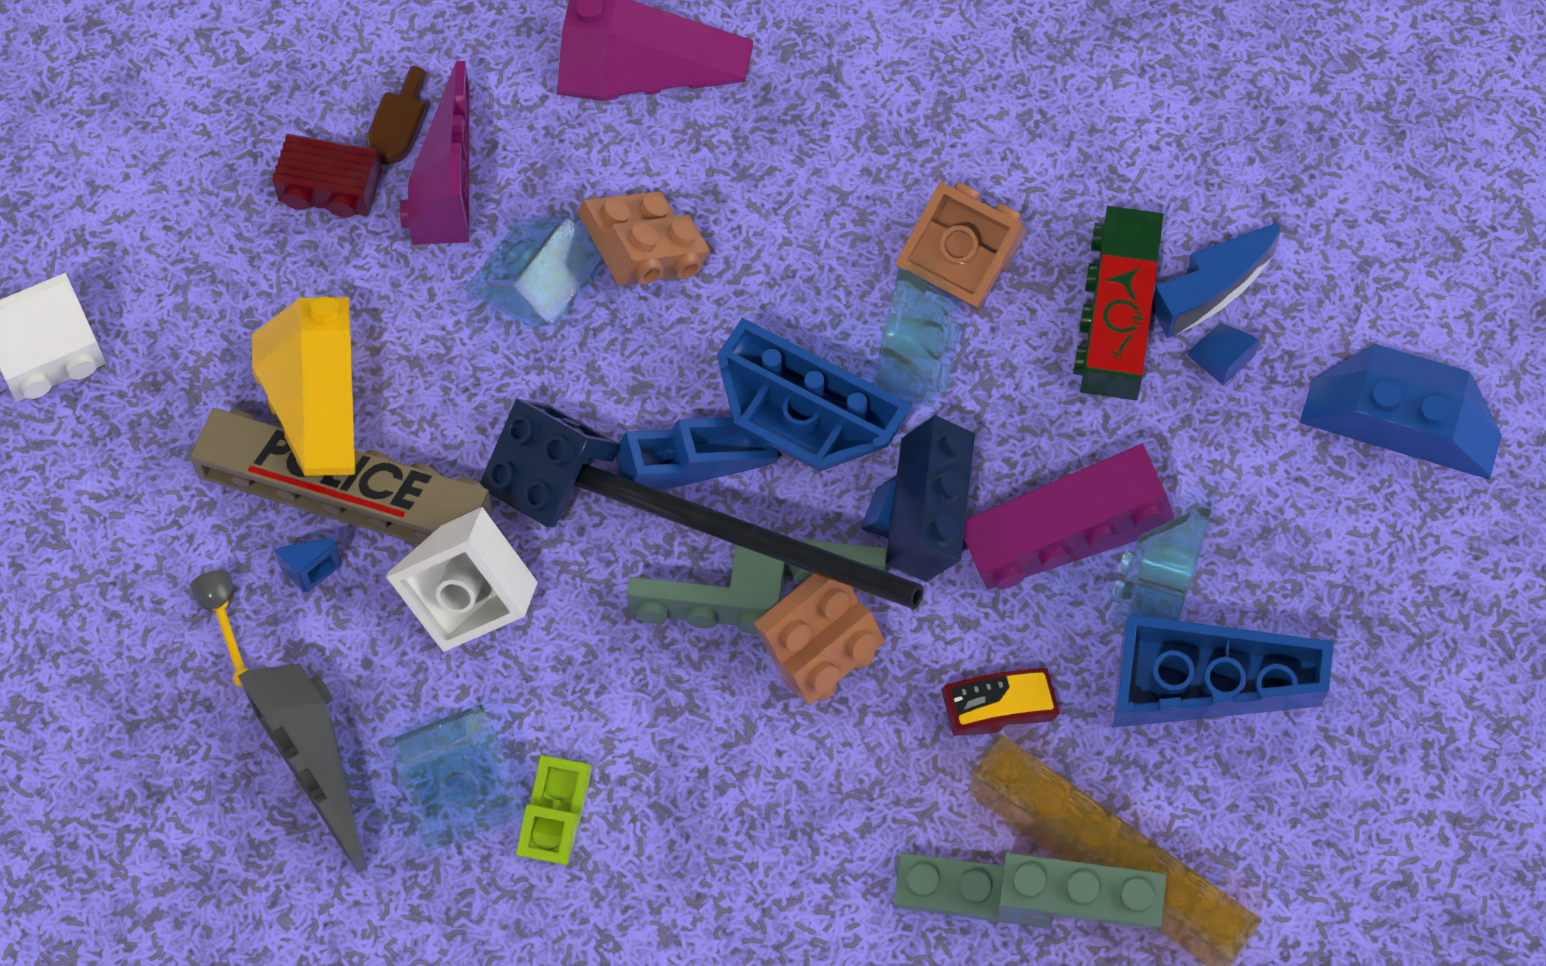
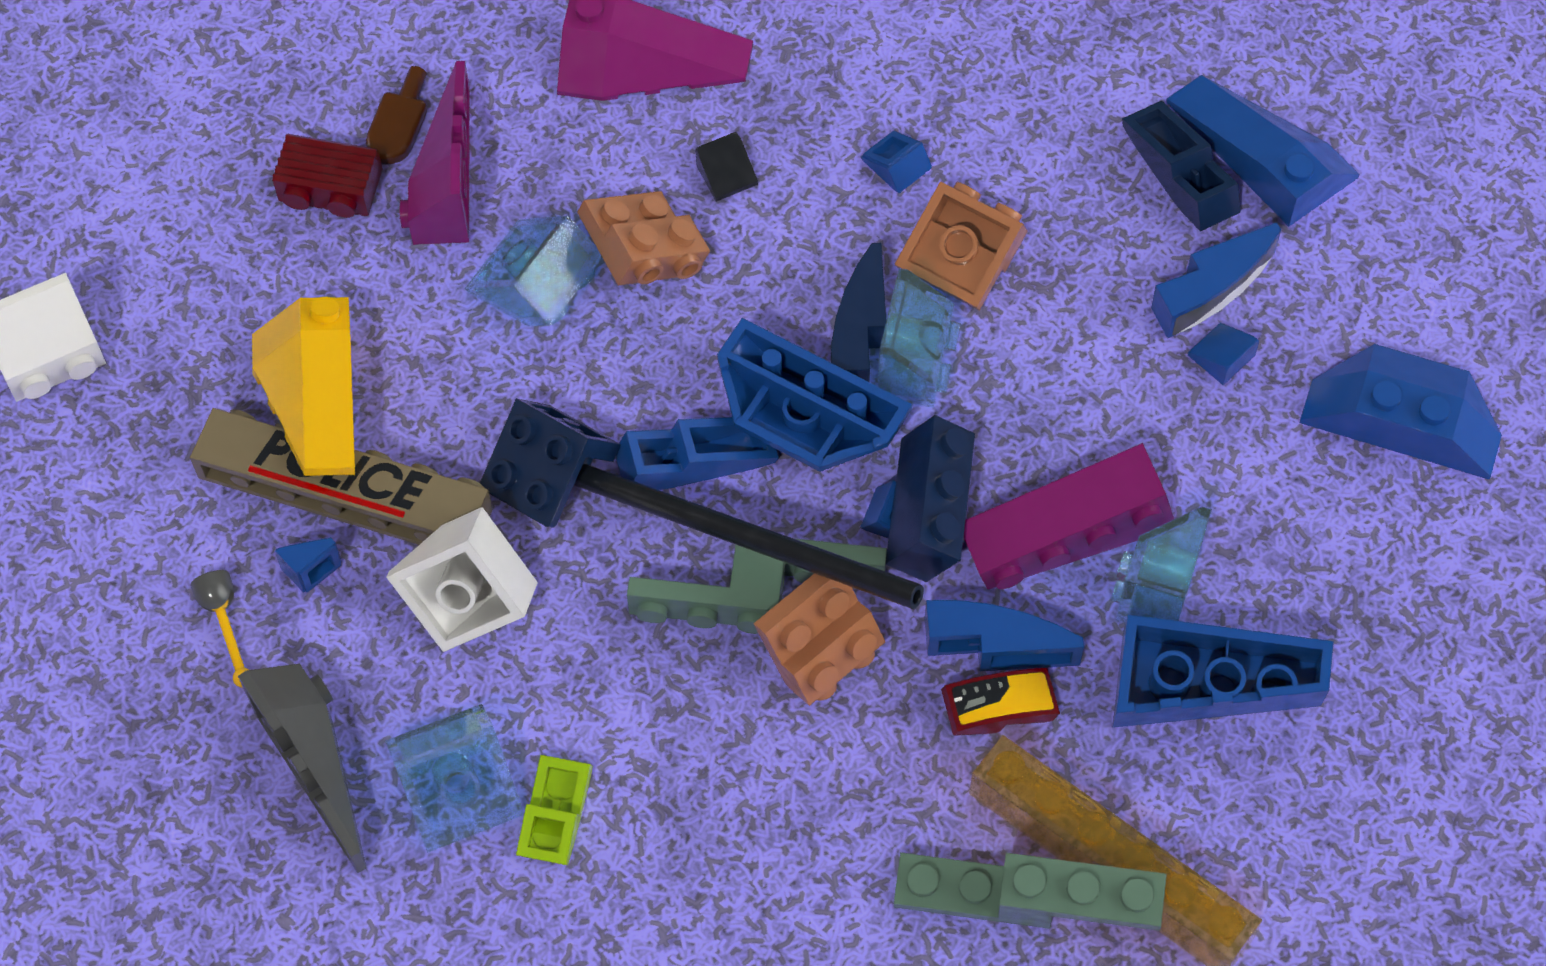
(725, 166): none -> black slope
(860, 315): none -> dark blue slope
(898, 160): none -> blue slope
(999, 635): none -> blue slope
(1121, 303): brick -> none
(1183, 165): none -> dark blue slope
(1271, 155): none -> blue wedge

